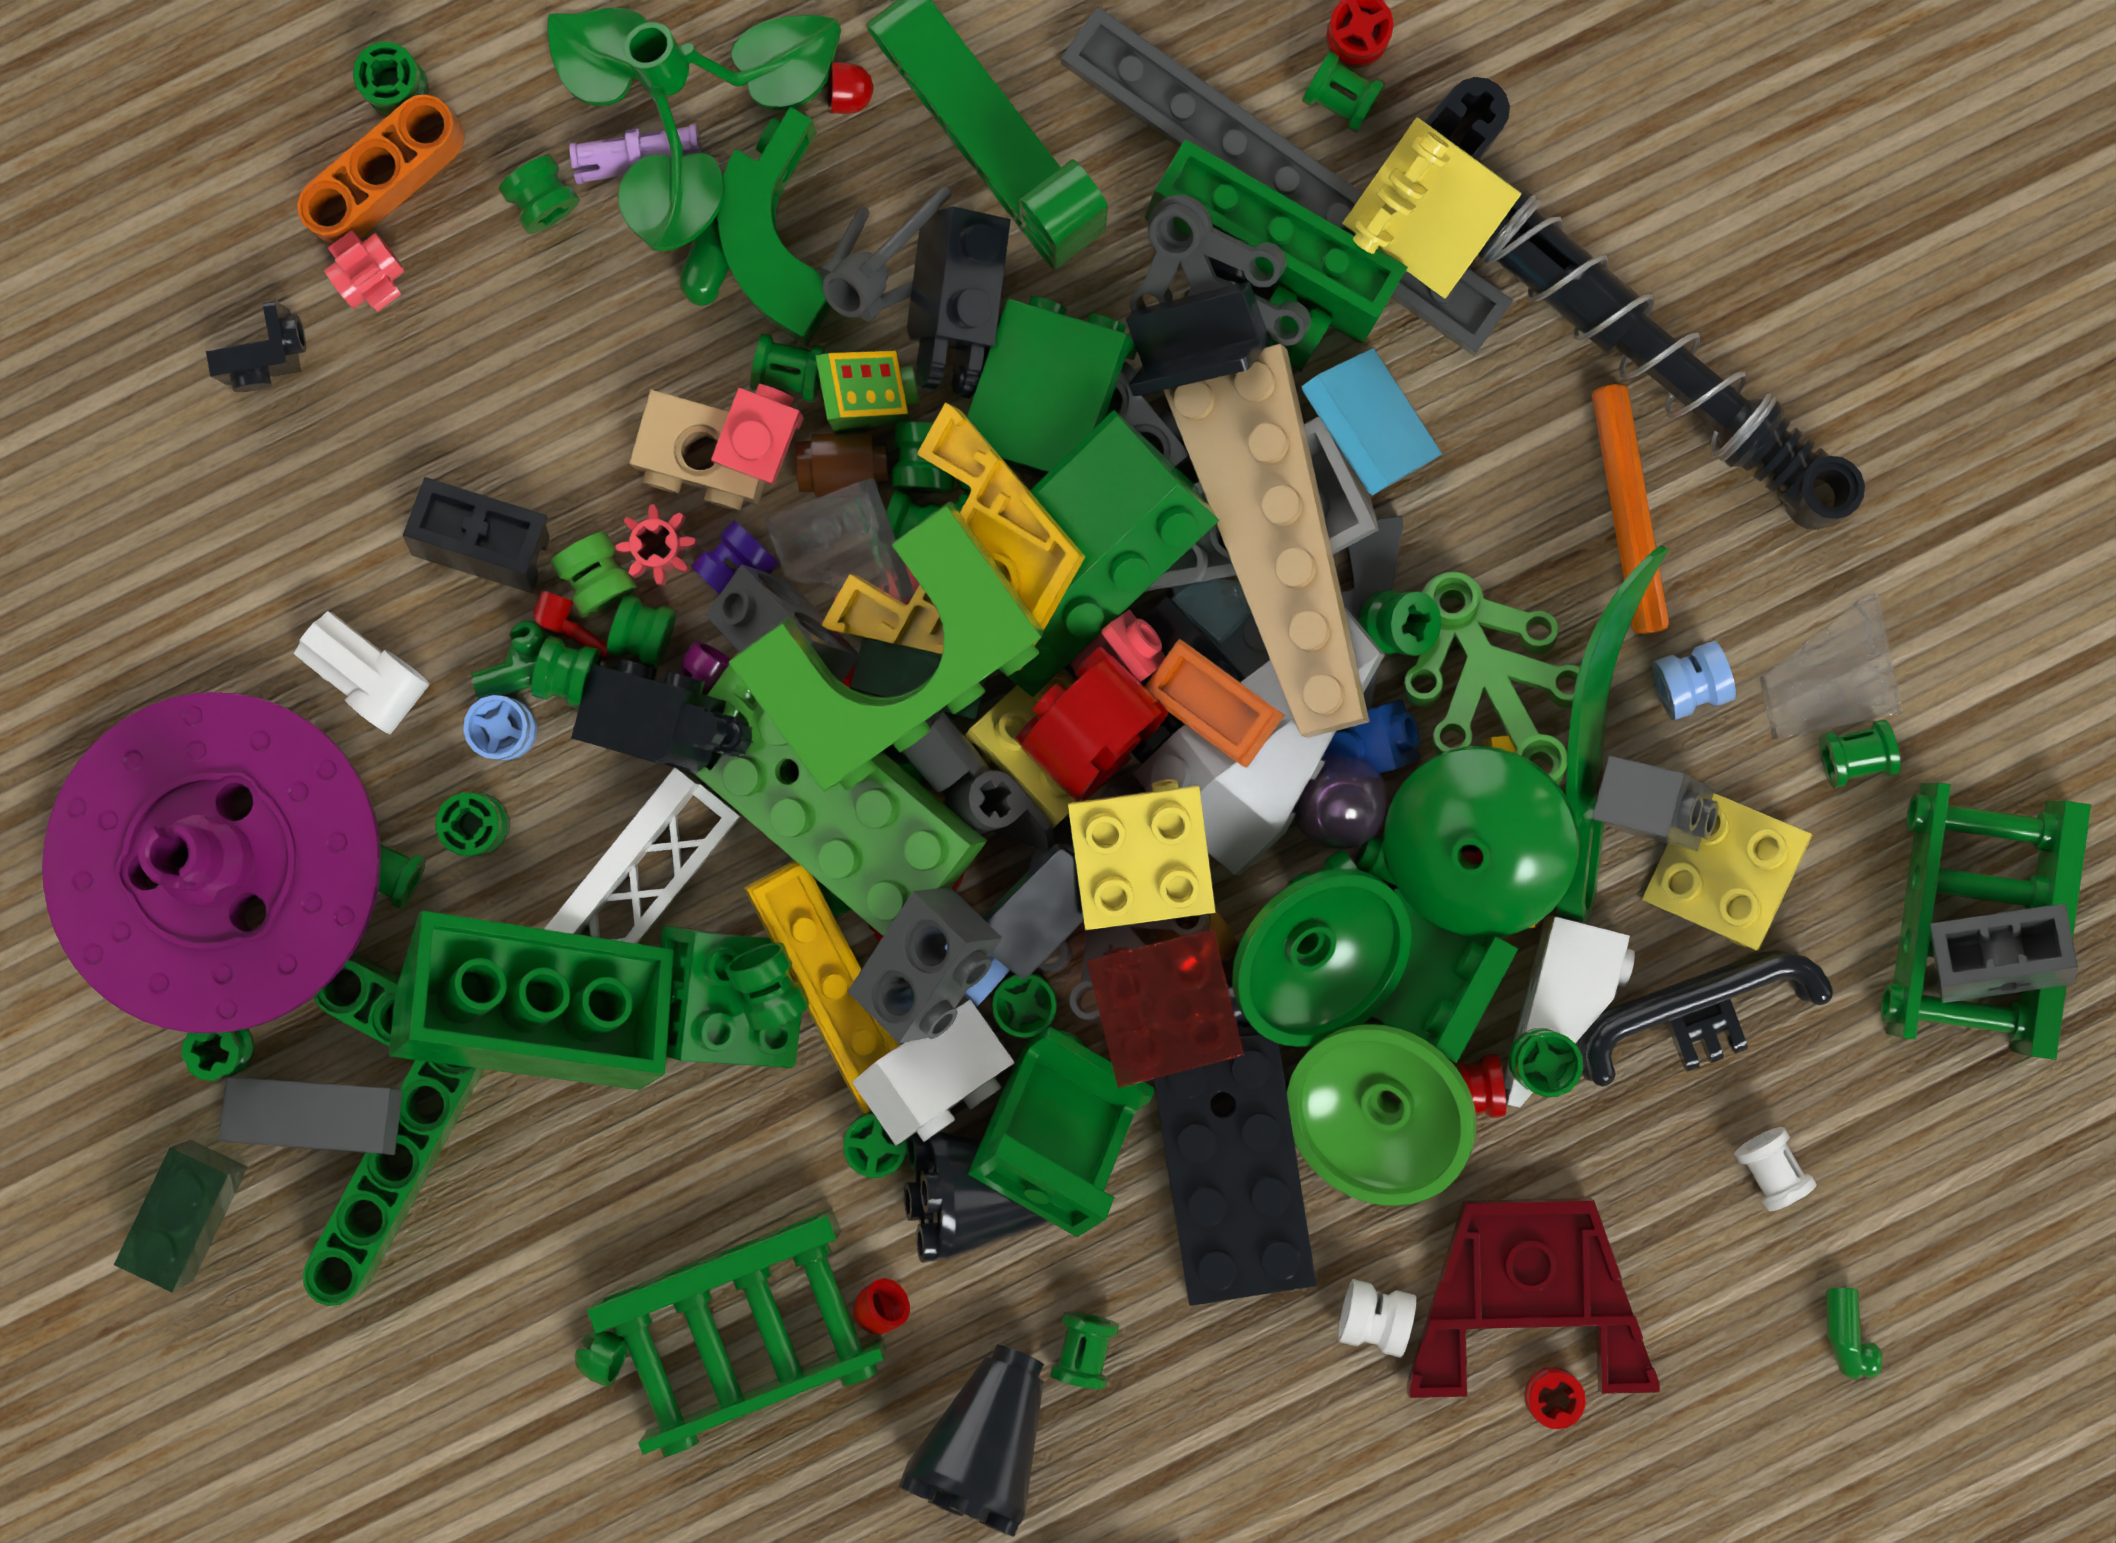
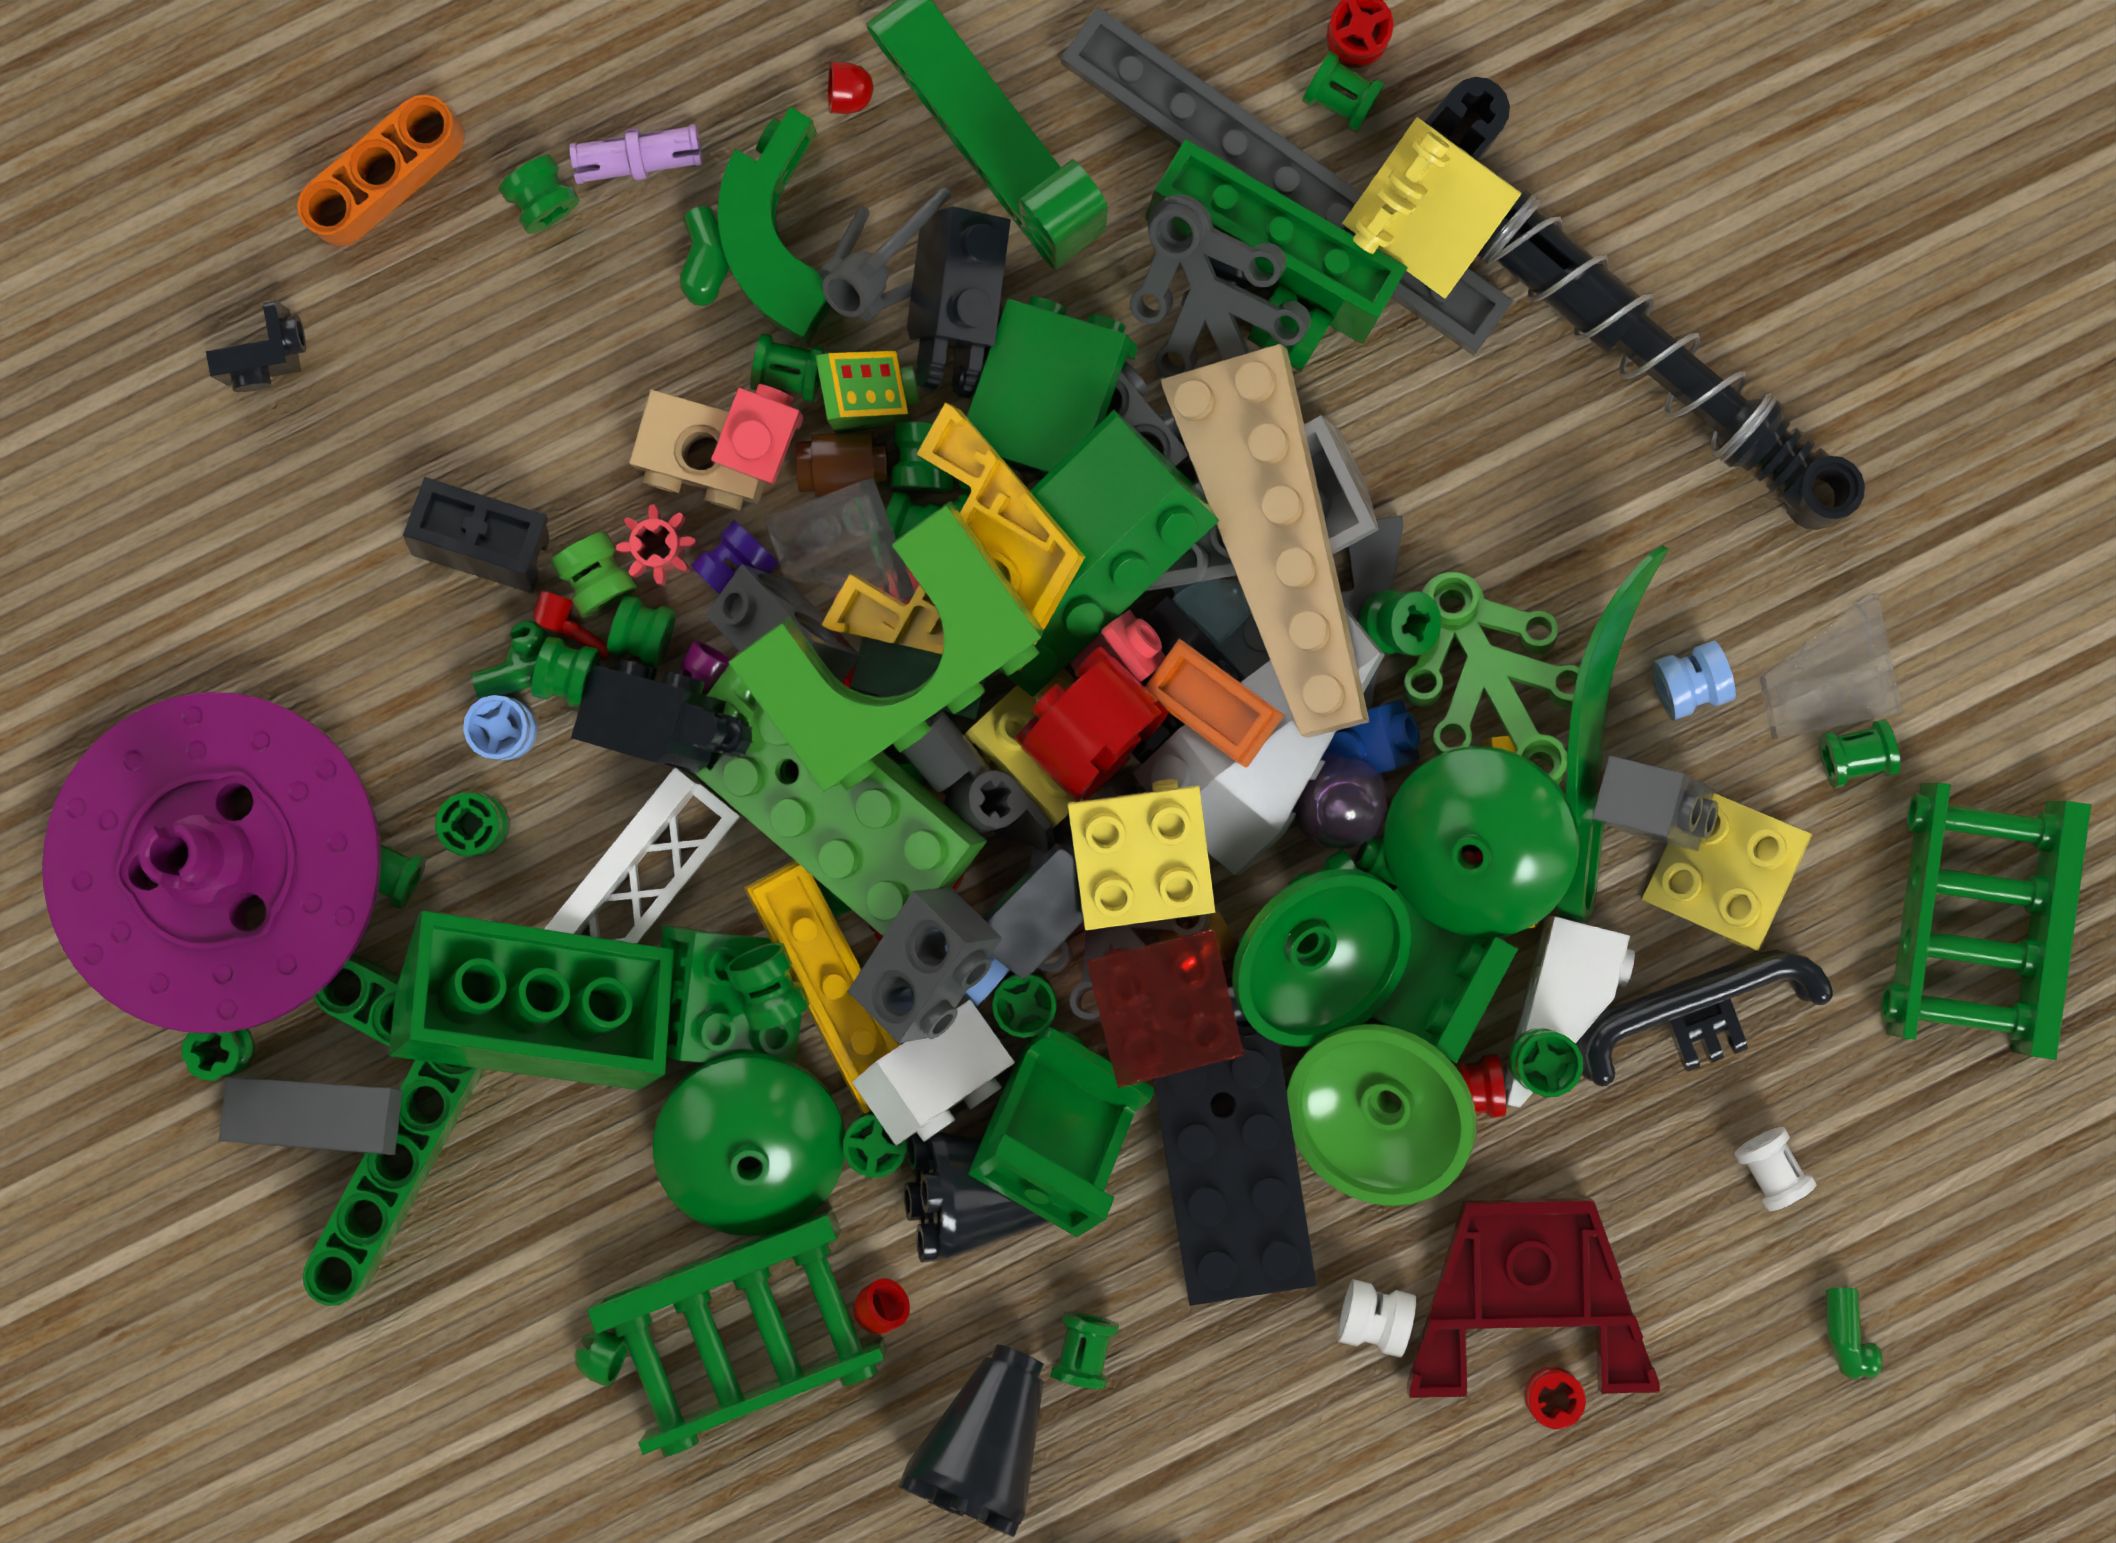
(180, 1215): clear green brick -> none
(364, 270): coral gear -> none
(375, 681): white piece -> none
(394, 85): green wheel -> none
(606, 48): green plant -> none
(742, 1110): none -> green dish
(1196, 338): black panel -> none
(1371, 421): medium azure tile -> none
(1628, 499): orange axle -> none
(2004, 953): dark grey brick -> none

